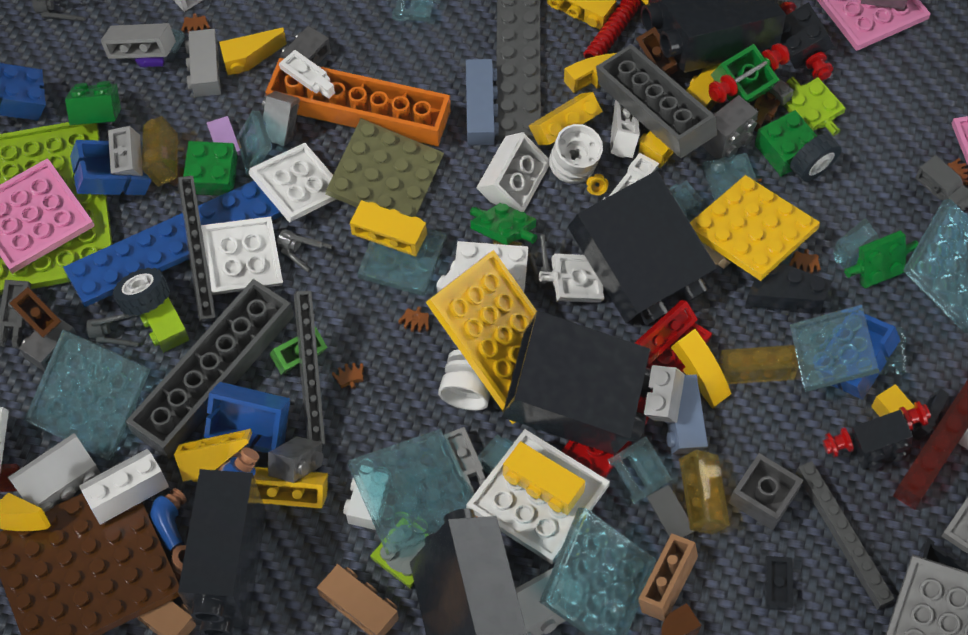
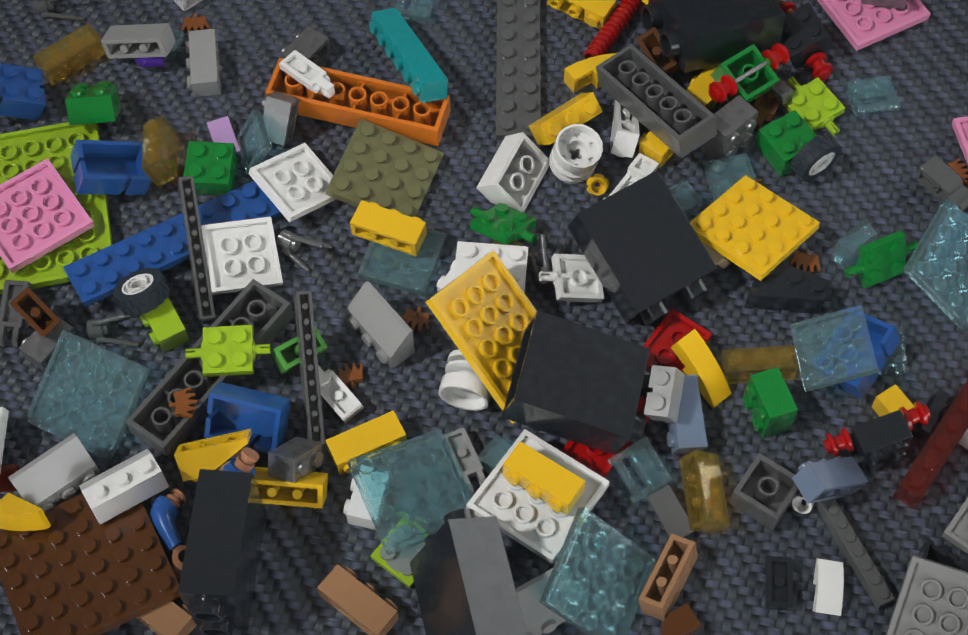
(69, 54): none -> clear yellow brick
(125, 152): light grey hinge -> none
(183, 403): none -> dark orange piece
(228, 350): none -> lime plate
(248, 51): yellow slope -> none
(338, 395): none -> white hinge
(364, 439): none -> yellow brick
(380, 326): none -> light grey slope
(409, 55): none -> teal brick
(480, 104): sand blue brick -> none
(667, 329): red plate -> none
(769, 403): none -> green brick
(799, 507): none -> white hinge
(829, 479): none -> sand blue brick
(829, 587): none -> white slope
(871, 91): none -> clear light blue plate

